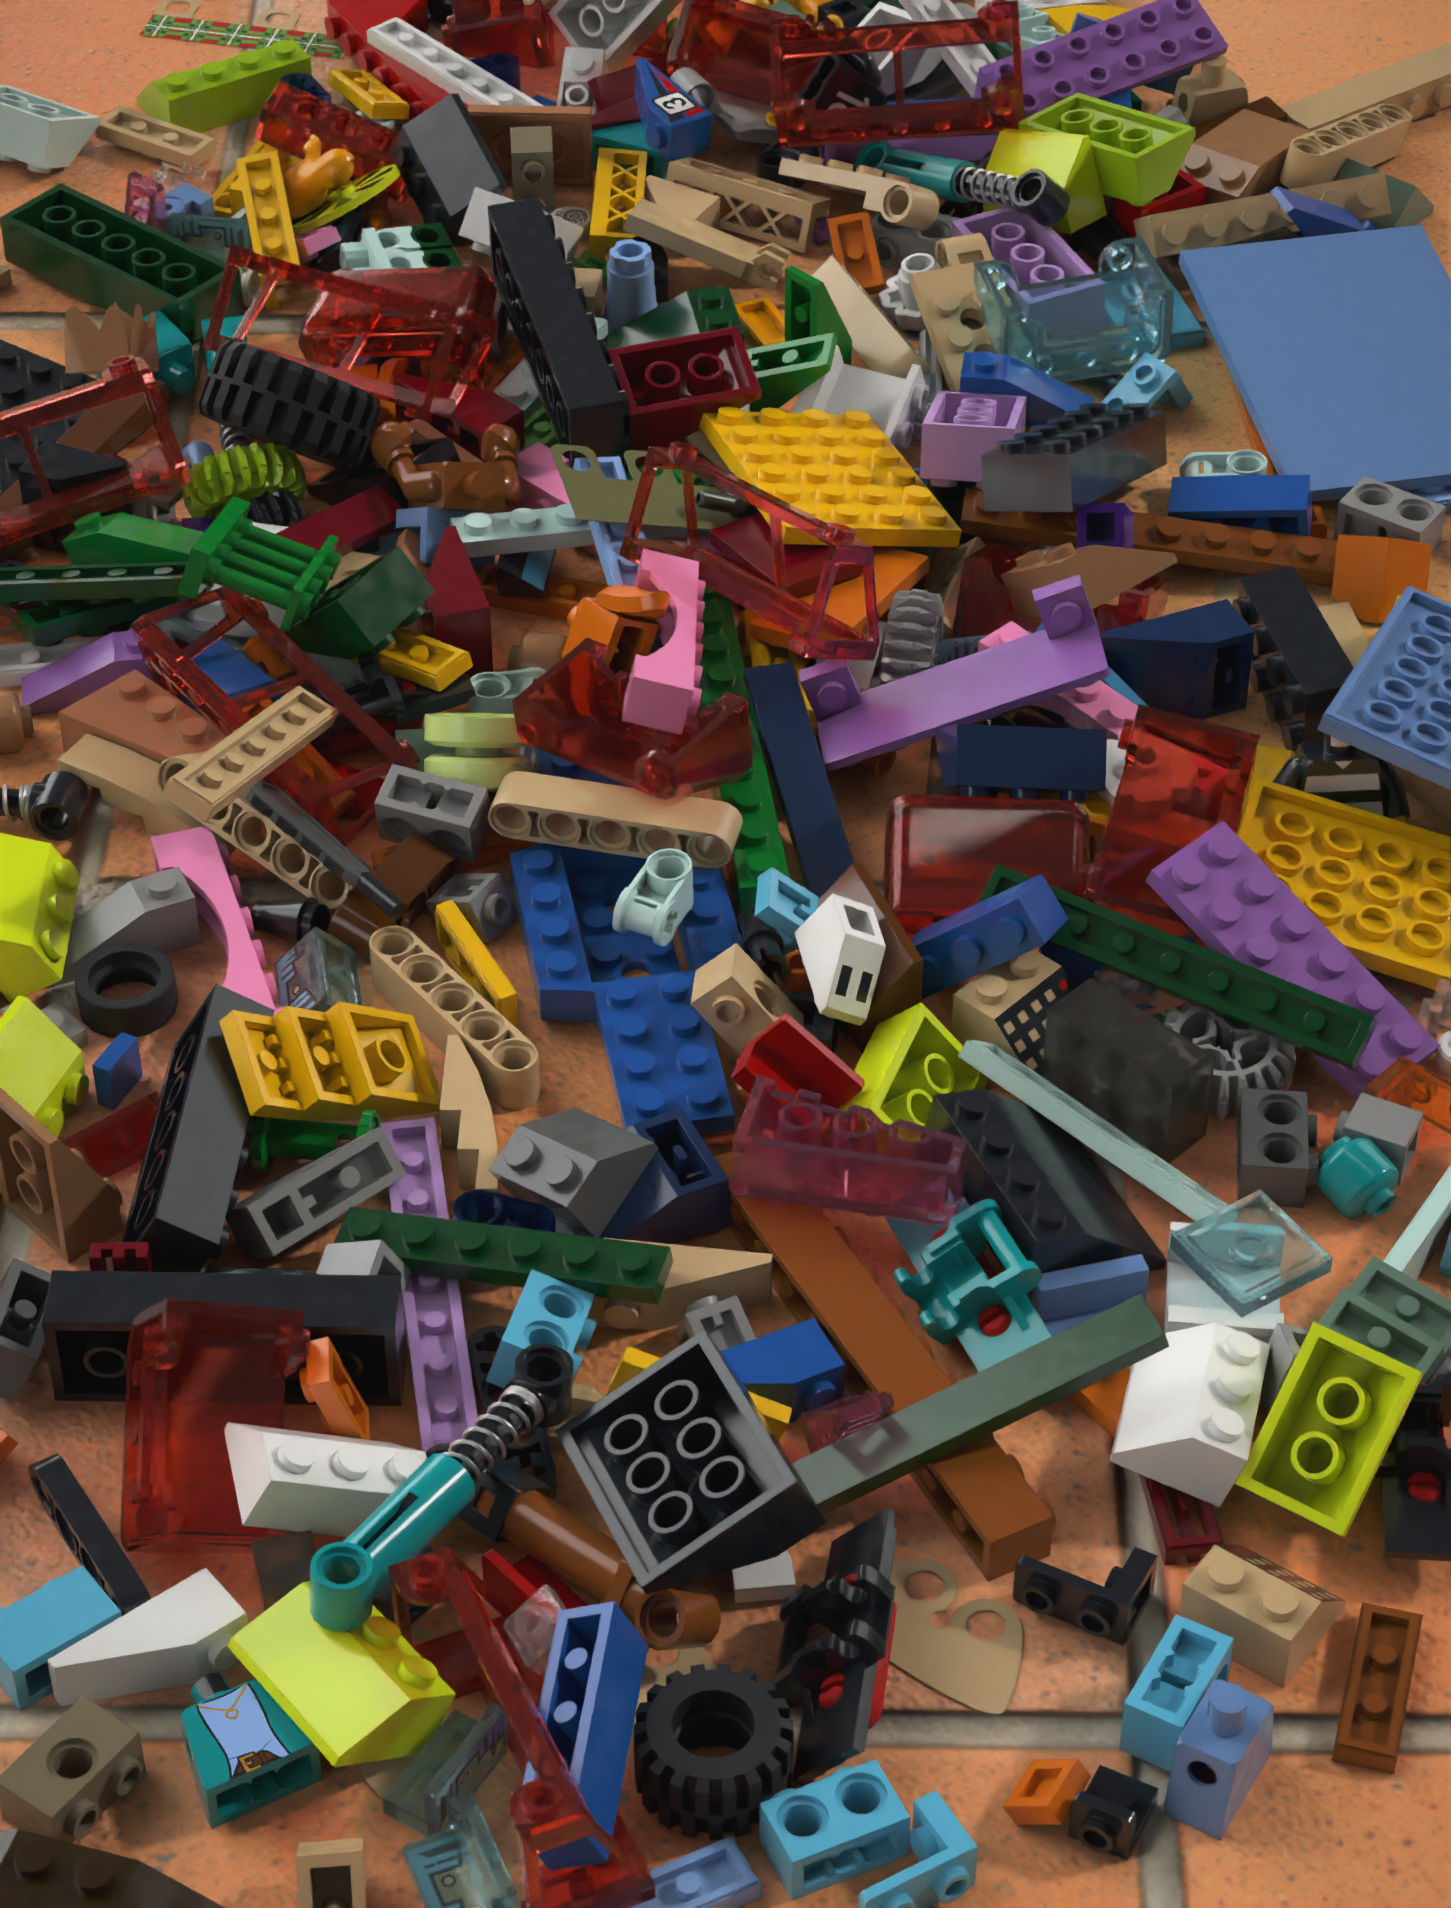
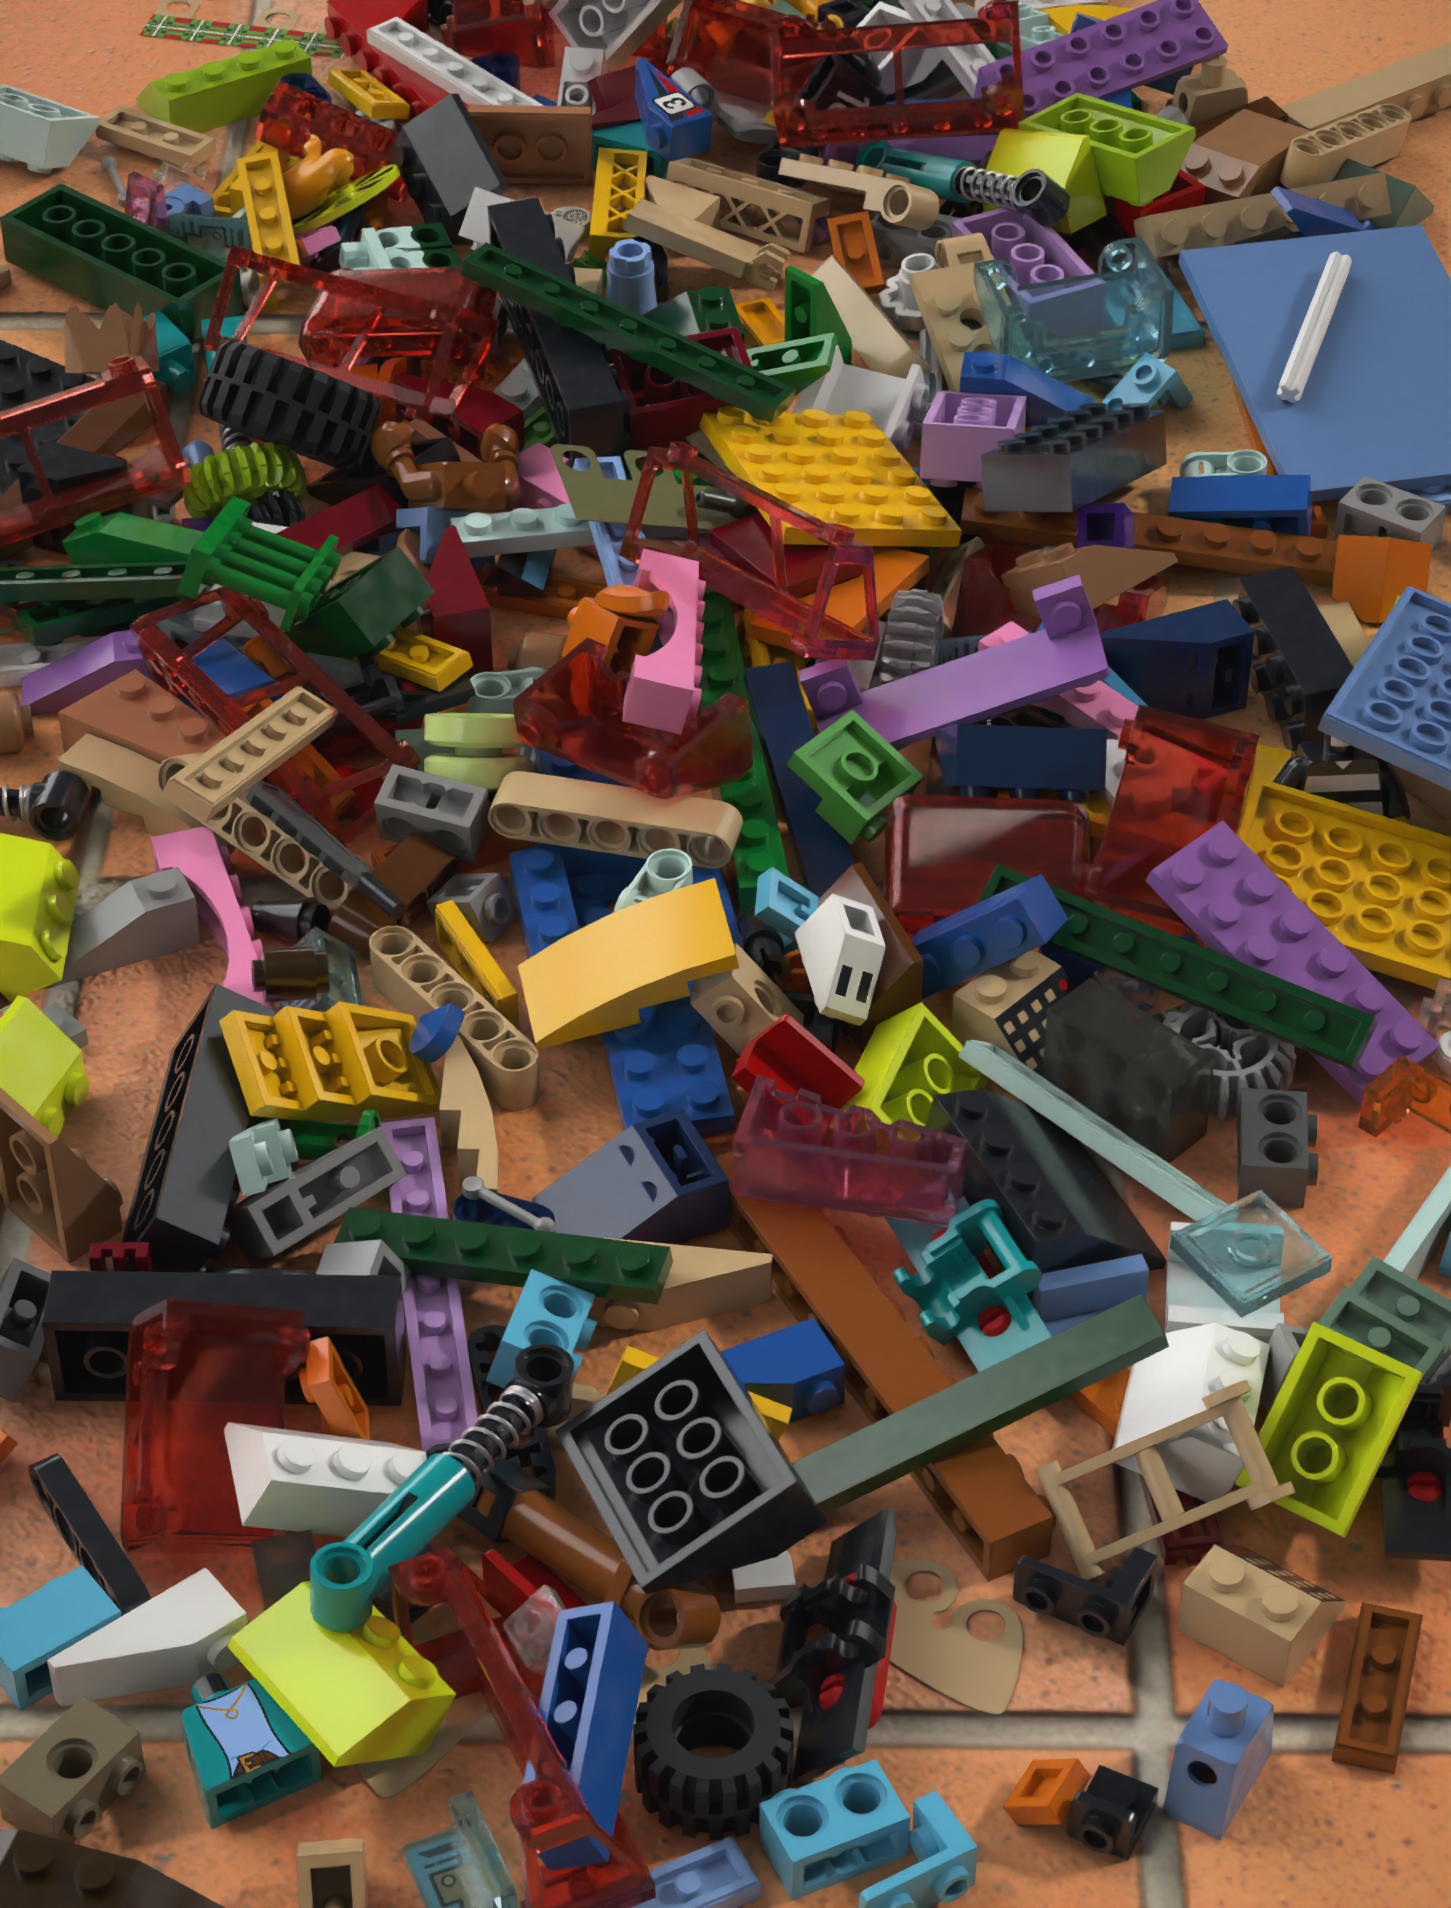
(109, 164): none -> light grey hinge
(117, 1070): blue tile -> none
(118, 1138): clear red slope -> none
(120, 965): black tyre -> none
(262, 1155): none -> light aqua slope
(291, 973): none -> dark brown brick
(436, 1032): none -> blue tile
(449, 1764): clear light blue panel -> none
(474, 1188): none -> light grey hinge
(533, 165): dark tan brick -> none
(573, 1167): dark grey slope -> none
(626, 963): none -> yellow slope
(628, 332): none -> dark green plate
(721, 1320): light grey bracket -> none
(843, 1417): clear pink slope -> none
(854, 776): none -> bright green plate
(1172, 1688): medium azure brick -> none
(1222, 1403): none -> tan piece
(1314, 327): none -> white axle
(1357, 1177): teal head -> none
(1388, 1125): light grey brick -> none

